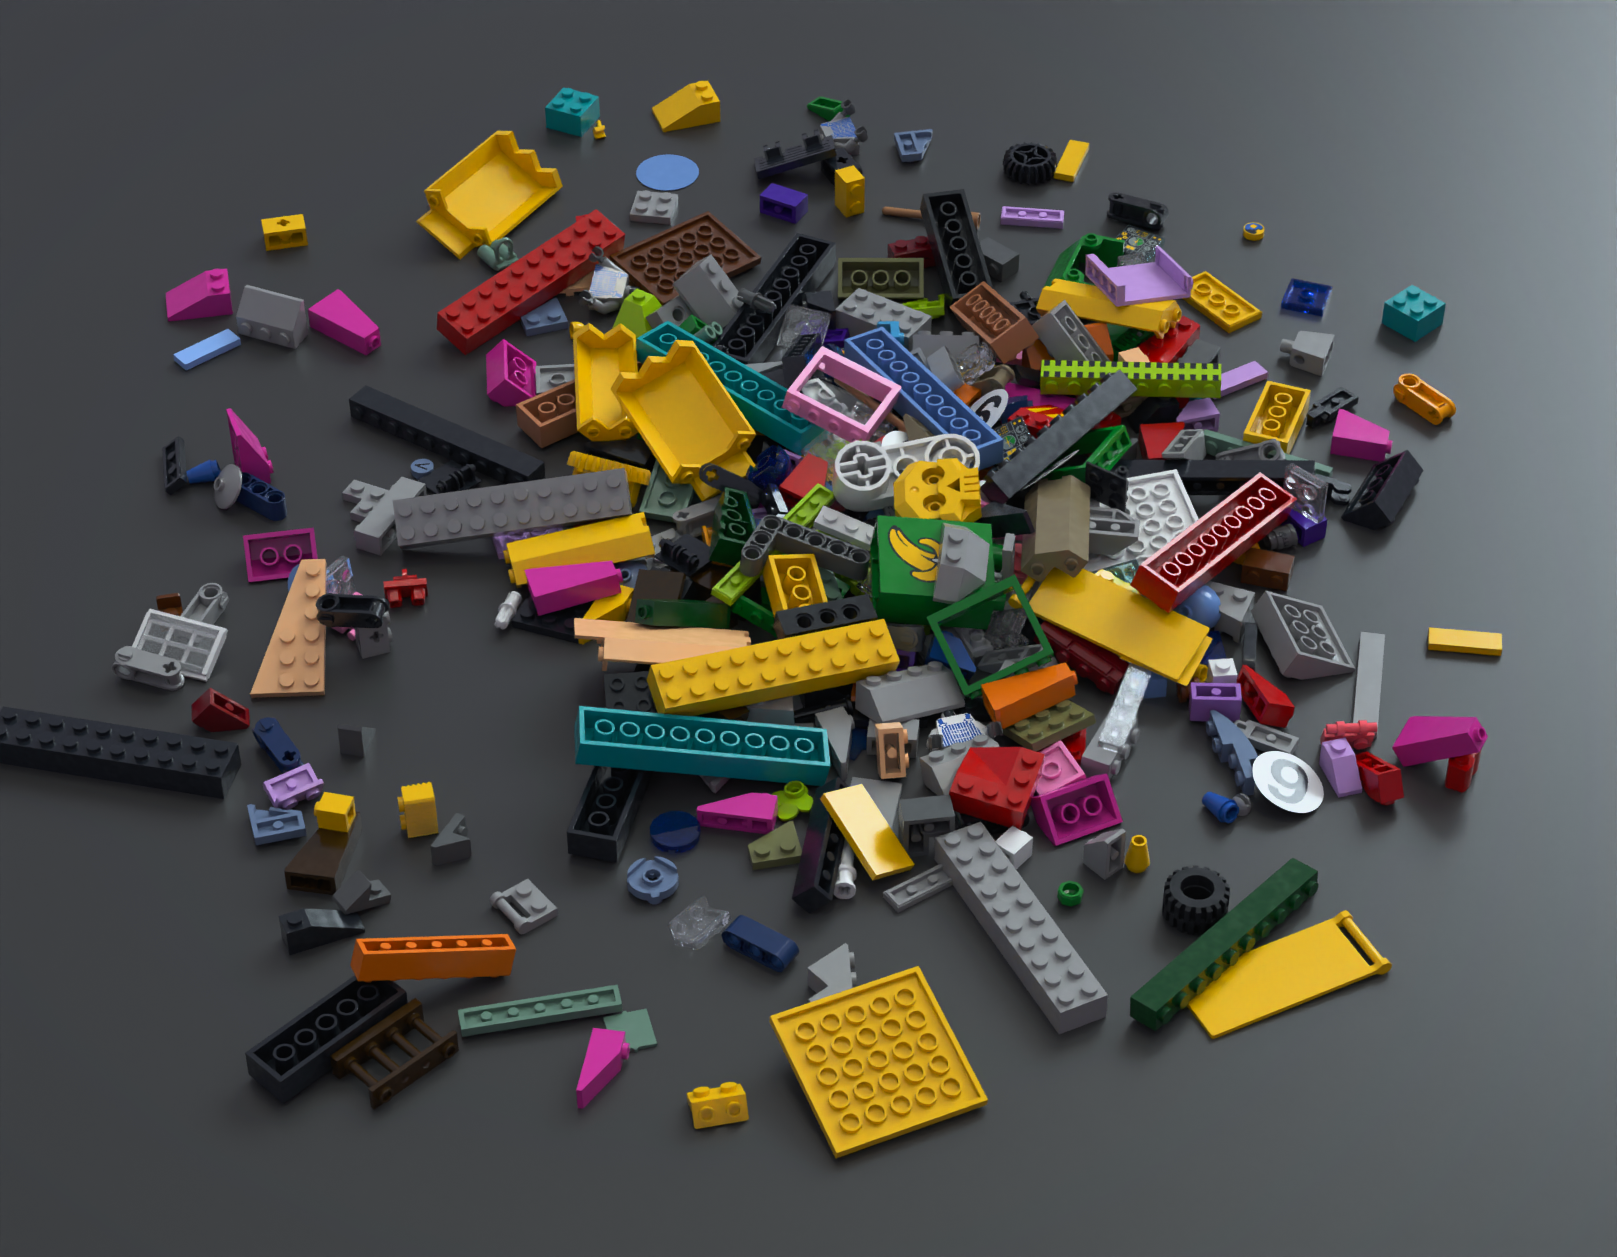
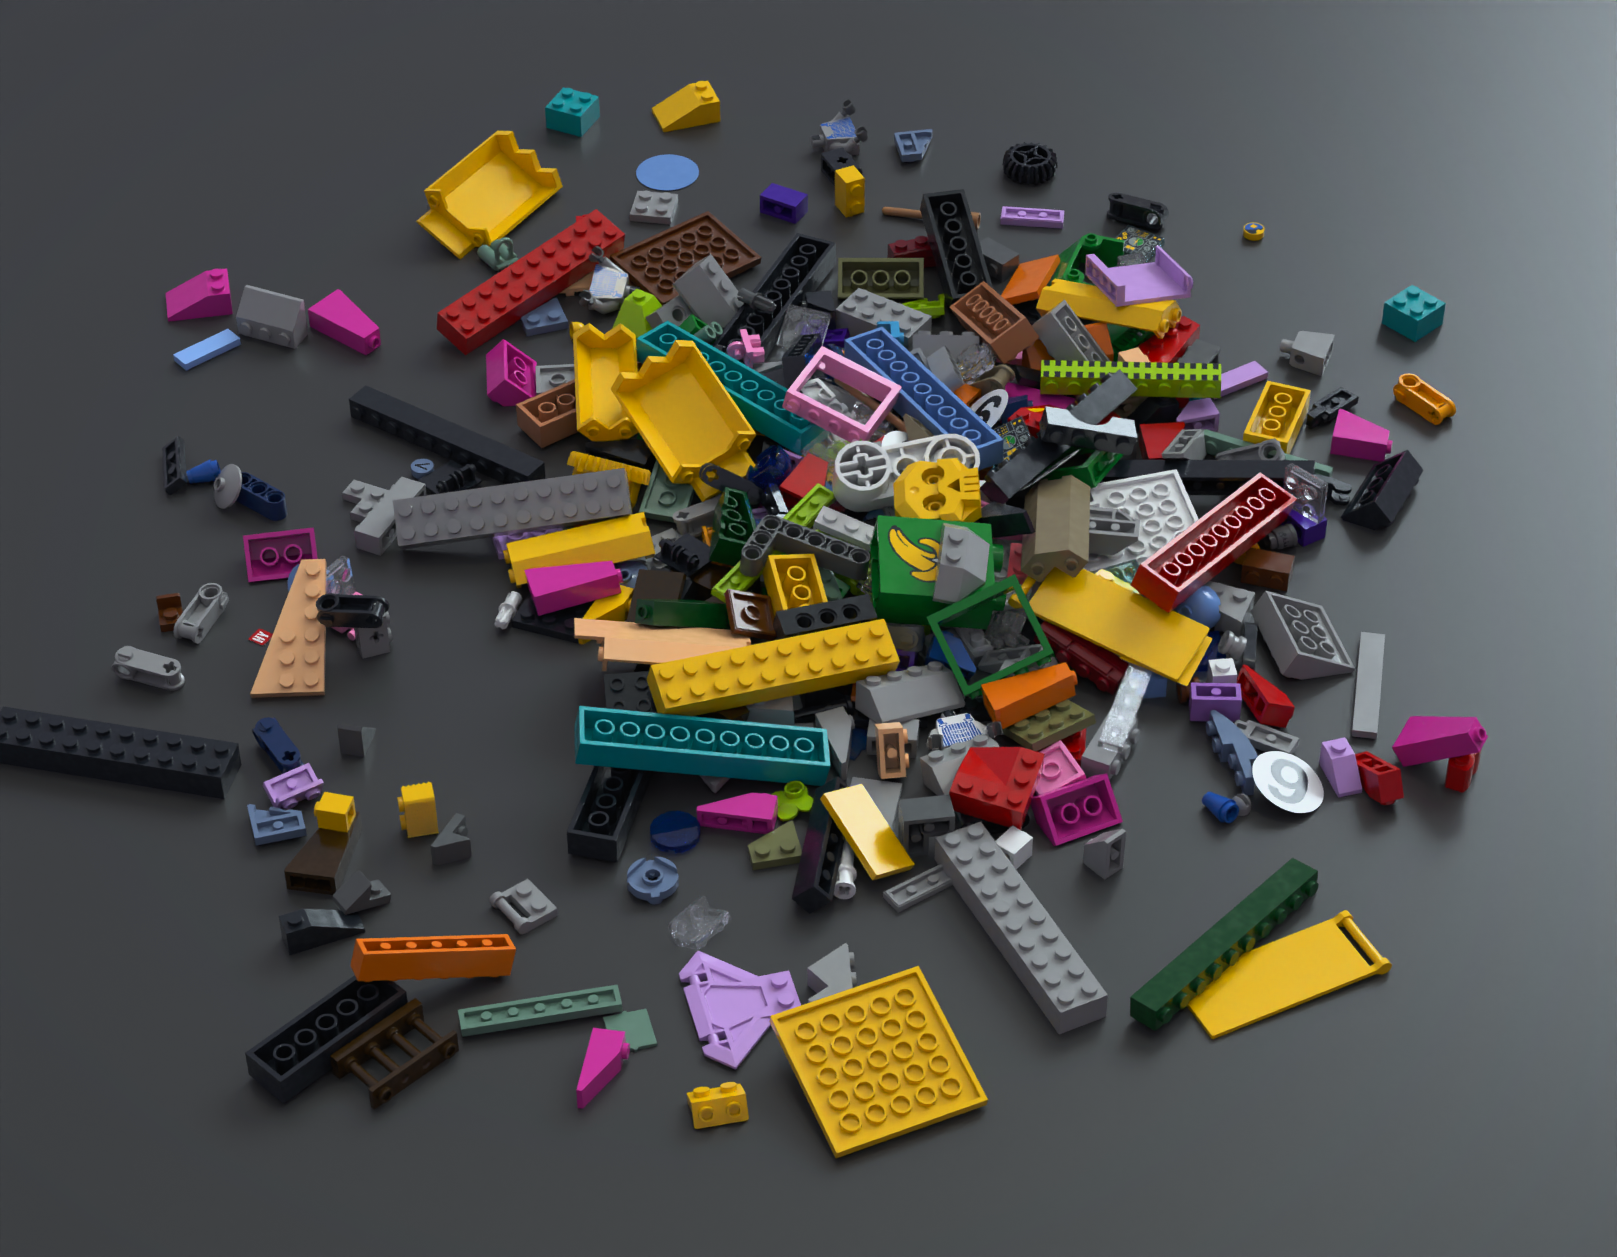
(183, 639): clear piece -> none
(219, 713): dark red slope -> none
(247, 449): dark pink slope -> none
(261, 637): none -> red sticker
(284, 232): yellow brick -> none
(406, 586): red hips -> none
(598, 131): yellow hand -> none
(733, 1005): none -> lavender plate
(748, 349): none -> bright pink hips
(750, 614): none -> reddish brown plate
(760, 943): dark blue beam -> none
(794, 157): black hinge -> none
(825, 107): green slope -> none
(1008, 558): light grey tile -> none
(1030, 279): none -> orange tile
(1062, 428): none -> black arch
(1070, 893): green tile -> none
(1071, 160): yellow tile -> none
(1107, 486): black hinge -> none
(1137, 856): yellow cone -> none
(1195, 899): black tyre -> none
(1201, 673): yellow hinge -> none
(1221, 303): yellow tile -> none
(1232, 645): none -> light grey wheel
(1306, 297): clear blue tile -> none
(1358, 735): coral plate -> none
(1465, 641): yellow tile -> none

